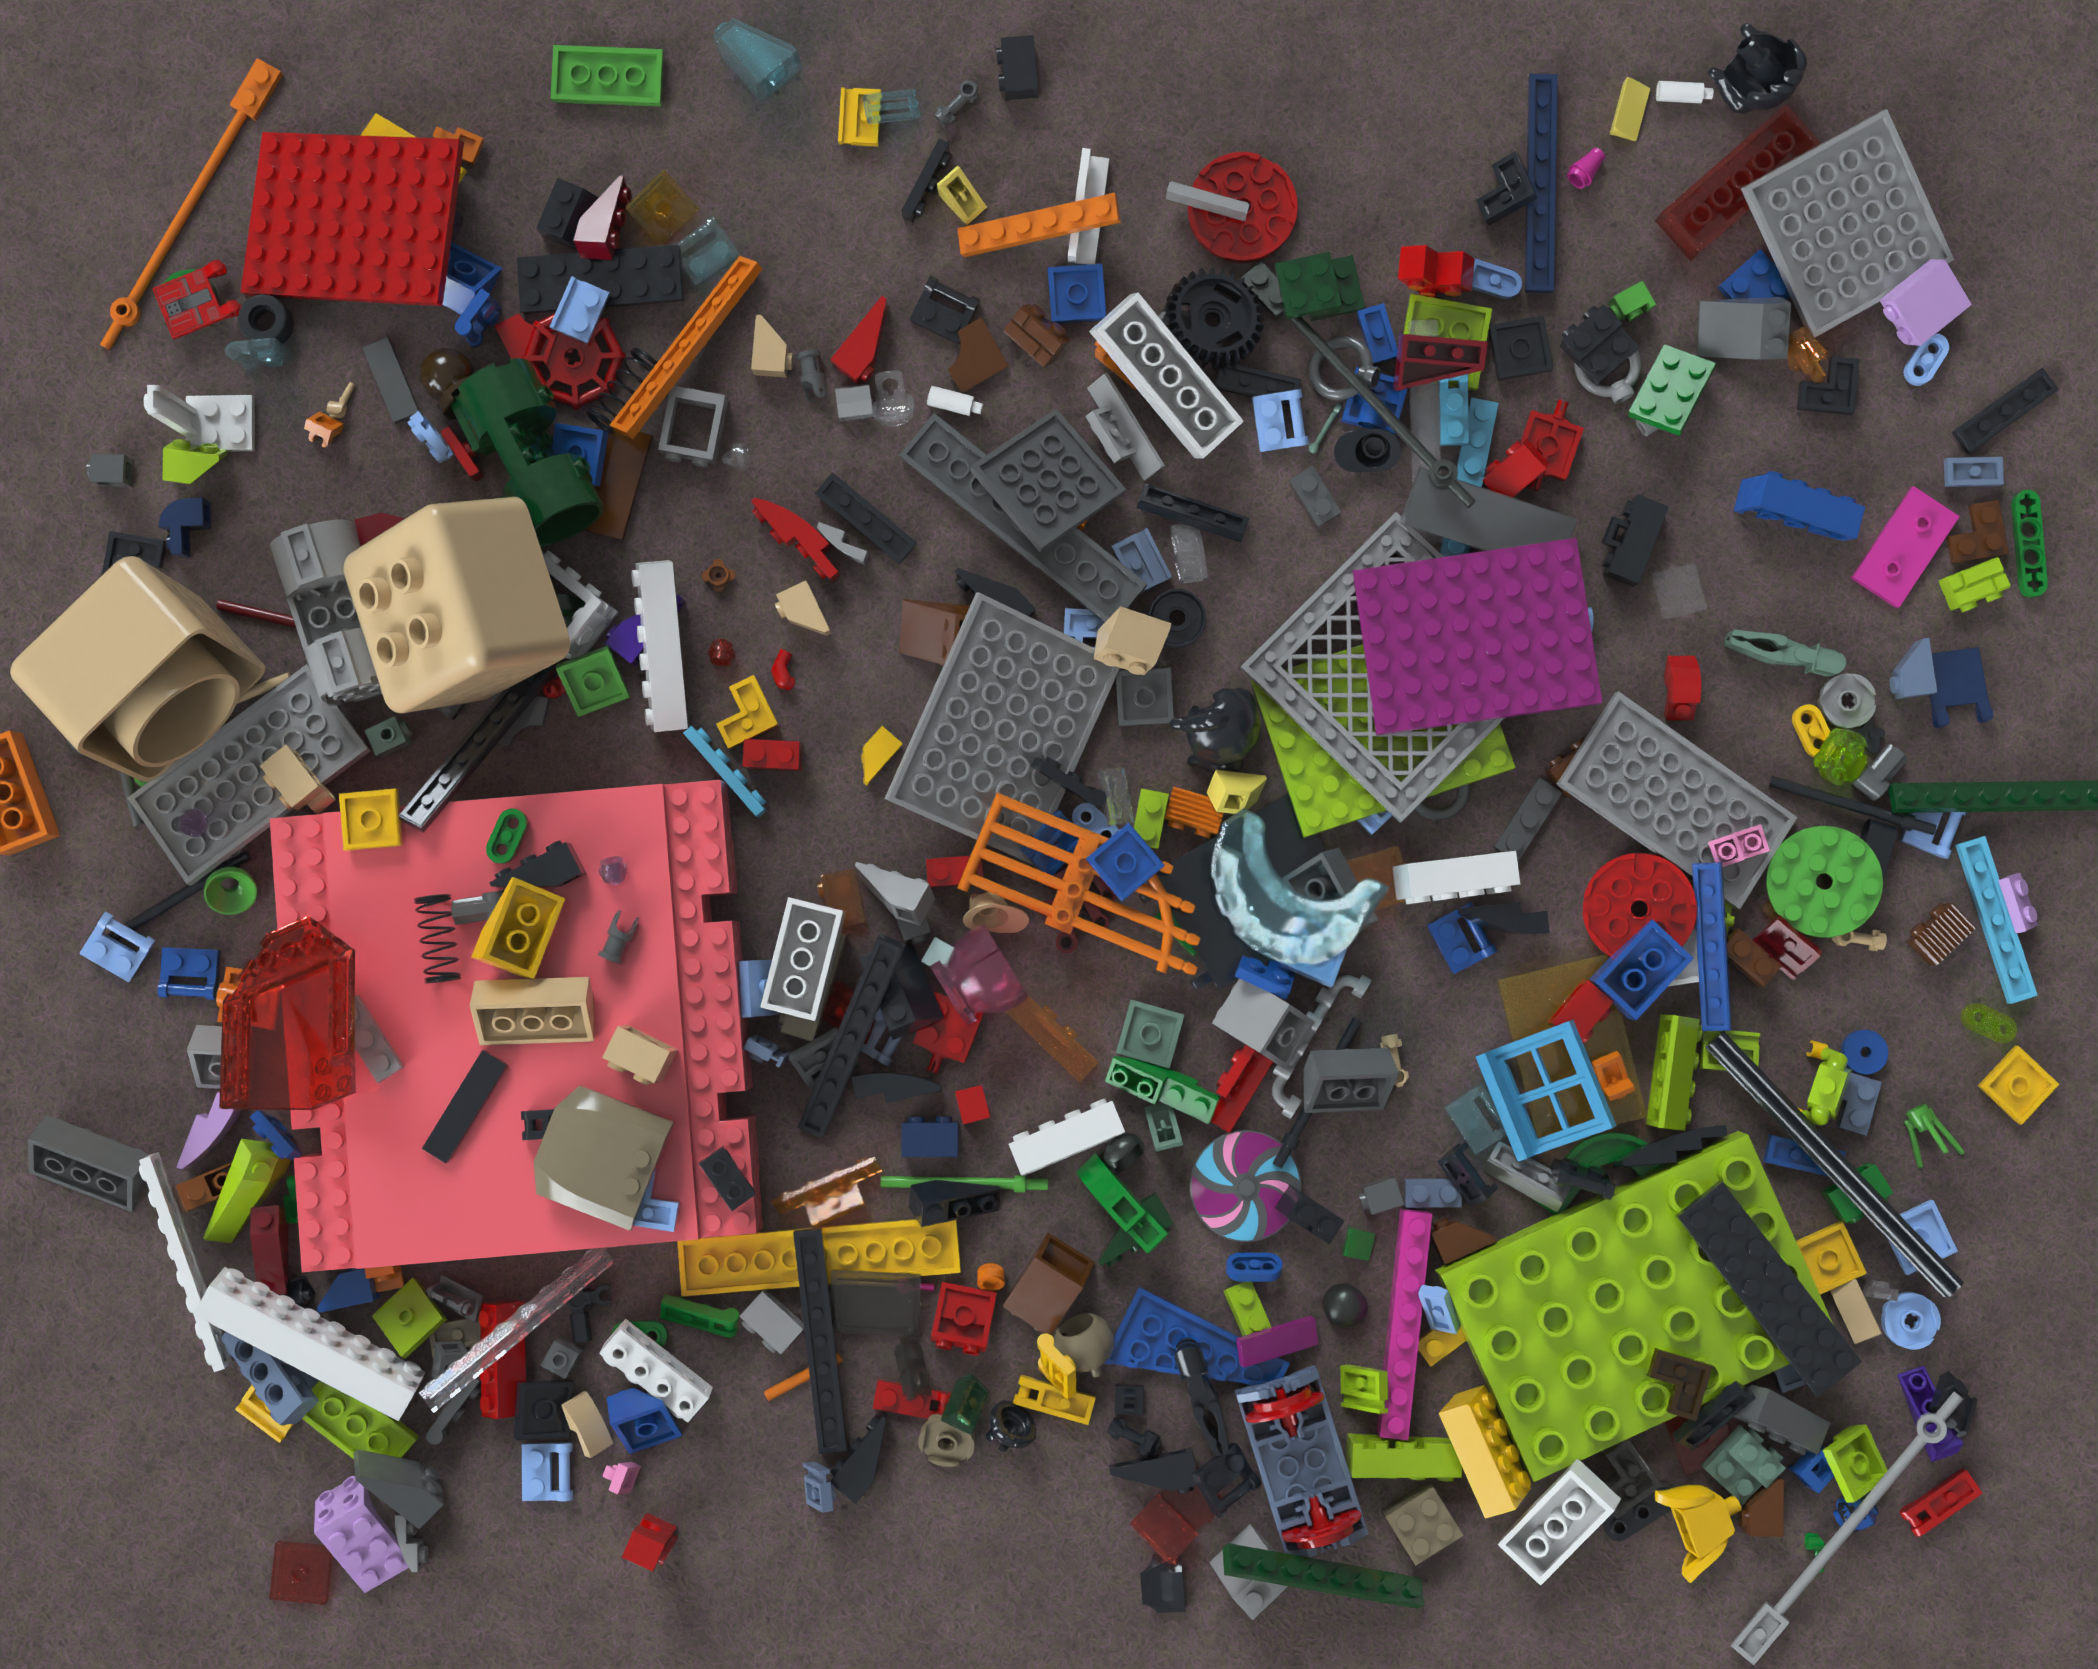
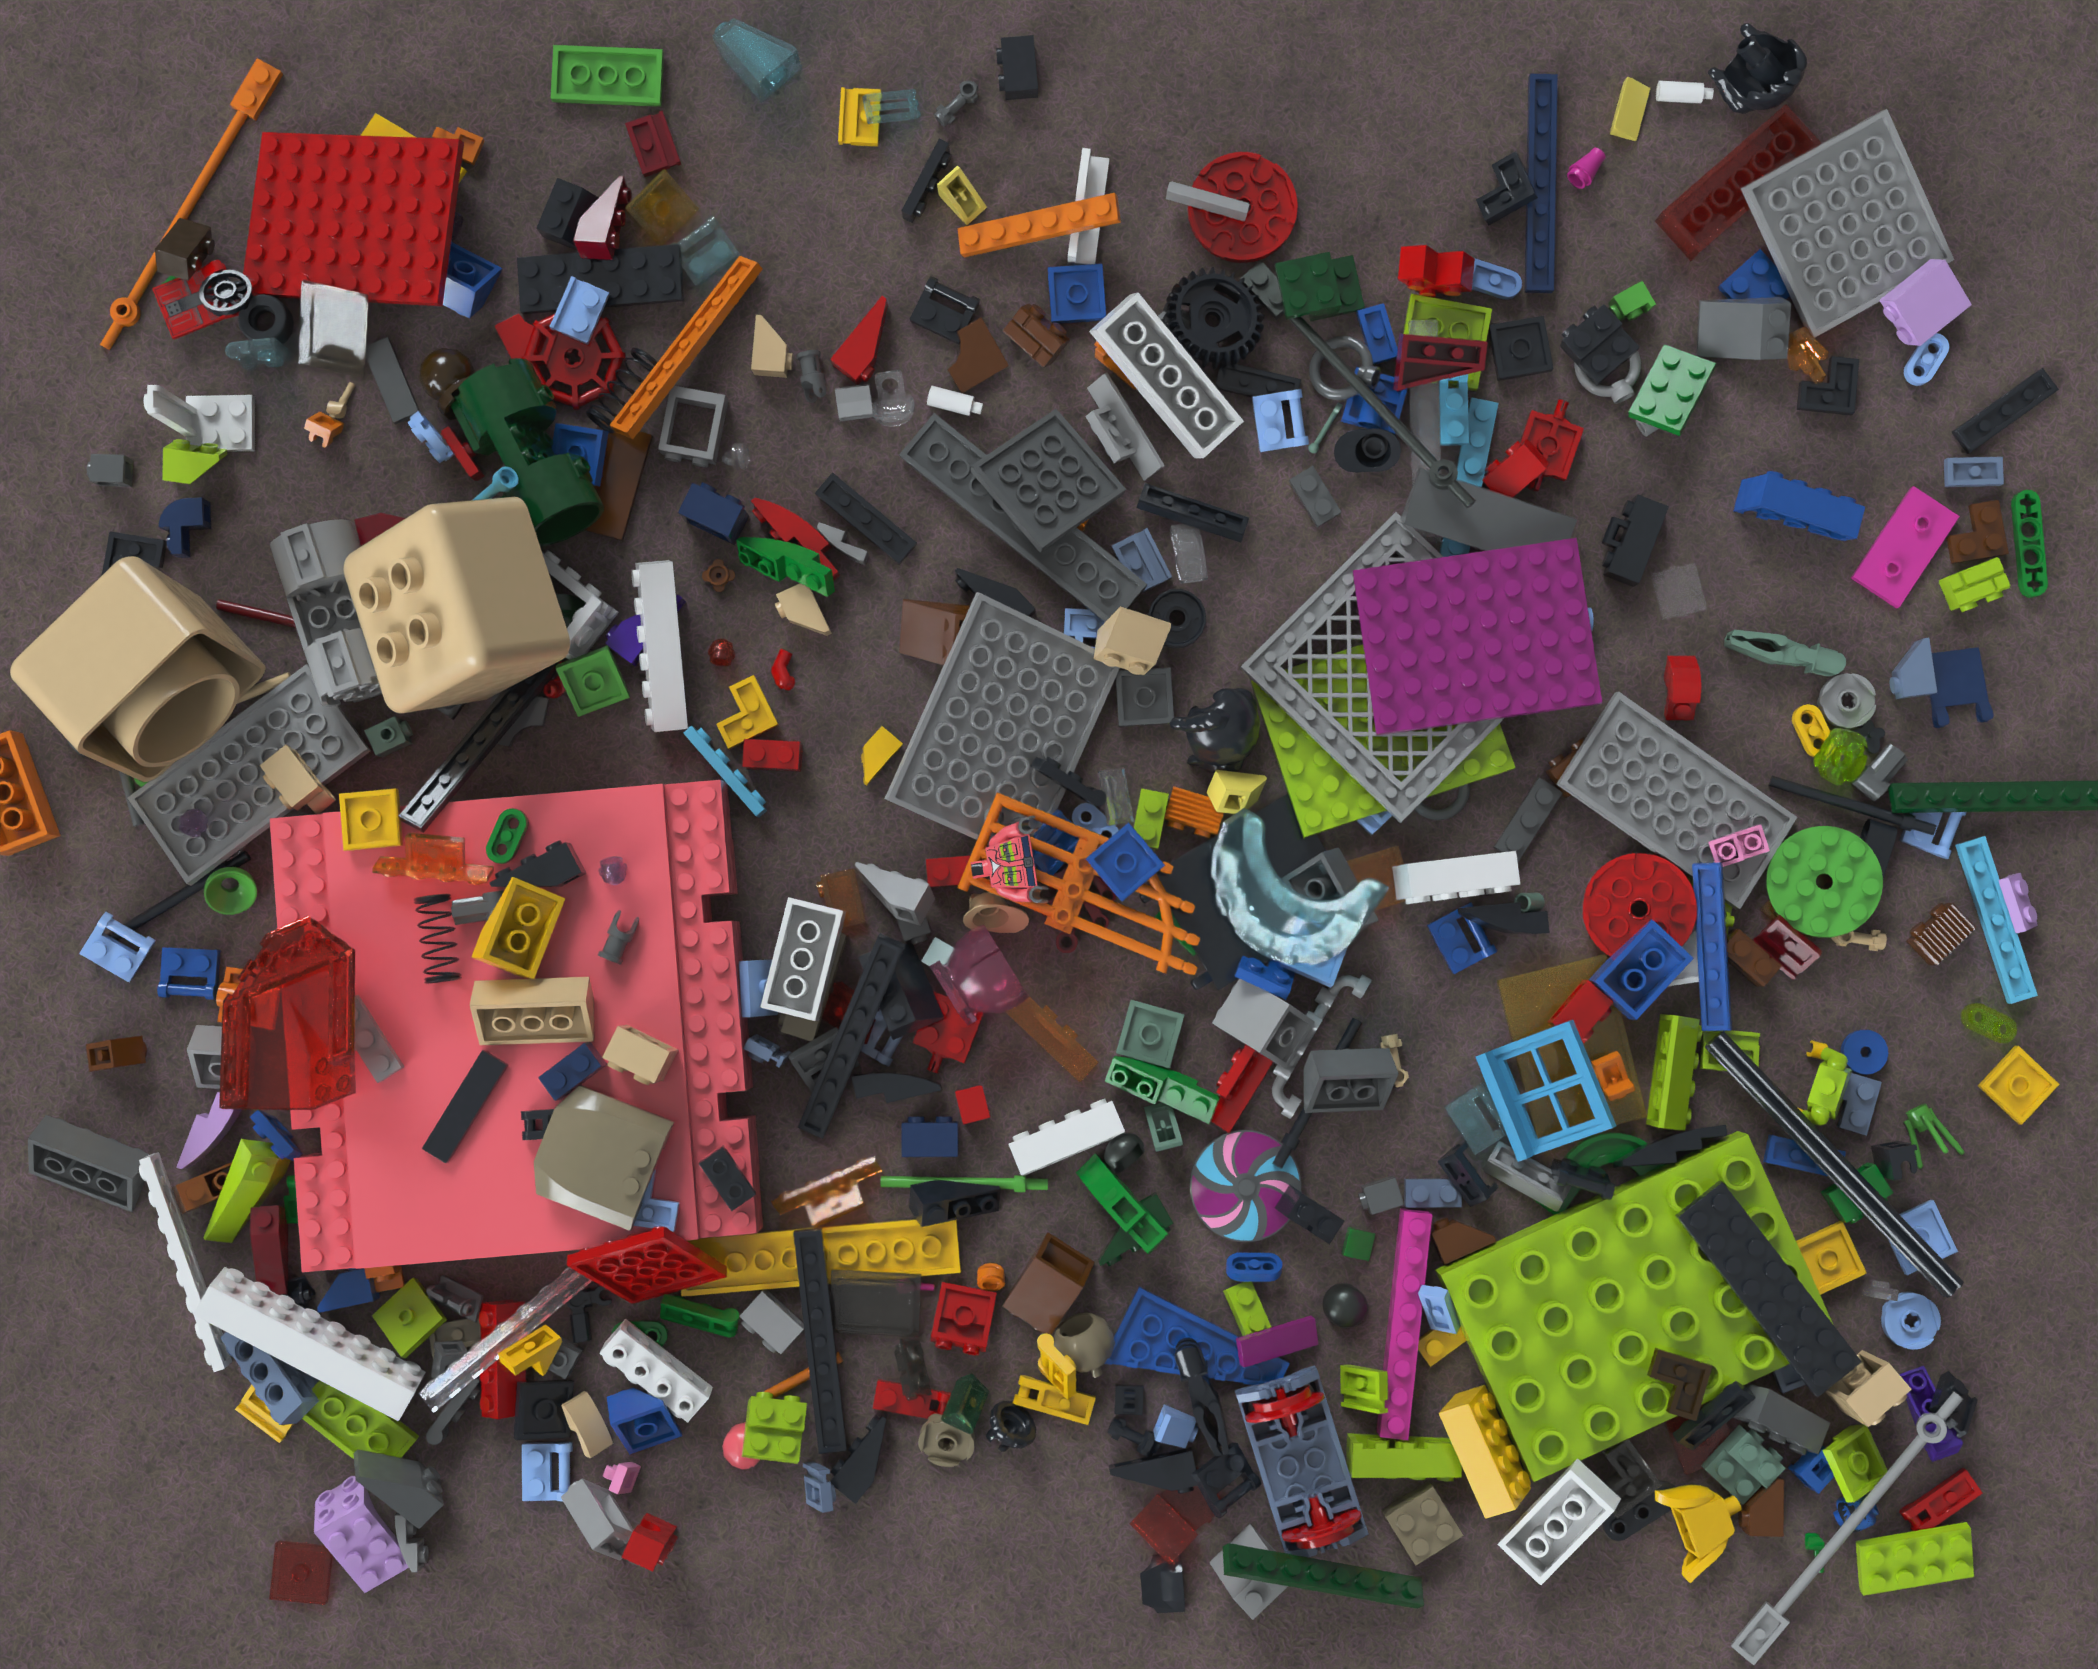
(116, 1053): none -> reddish brown slope
(184, 249): none -> dark brown brick
(226, 292): none -> black wheel
(333, 328): none -> clear smoke piece
(434, 858): none -> clear orange bracket
(484, 312): blue plate -> none
(503, 481): none -> medium azure piece
(533, 1350): none -> yellow slope
(572, 1071): none -> dark blue brick
(598, 1517): none -> light grey window
(647, 1265): none -> red plate
(653, 143): none -> dark red plate
(714, 513): none -> dark blue brick
(733, 1447): none -> coral hair
(774, 1428): none -> lime plate
(784, 559): none -> green slope
(1011, 864): none -> torso
(1175, 1427): none -> light blue slope
(1530, 902): none -> sand green hinge
(1855, 1311): tan slope -> none
(1869, 1390): none -> tan brick
(1891, 1155): none -> black hinge
(1915, 1558): none -> lime plate

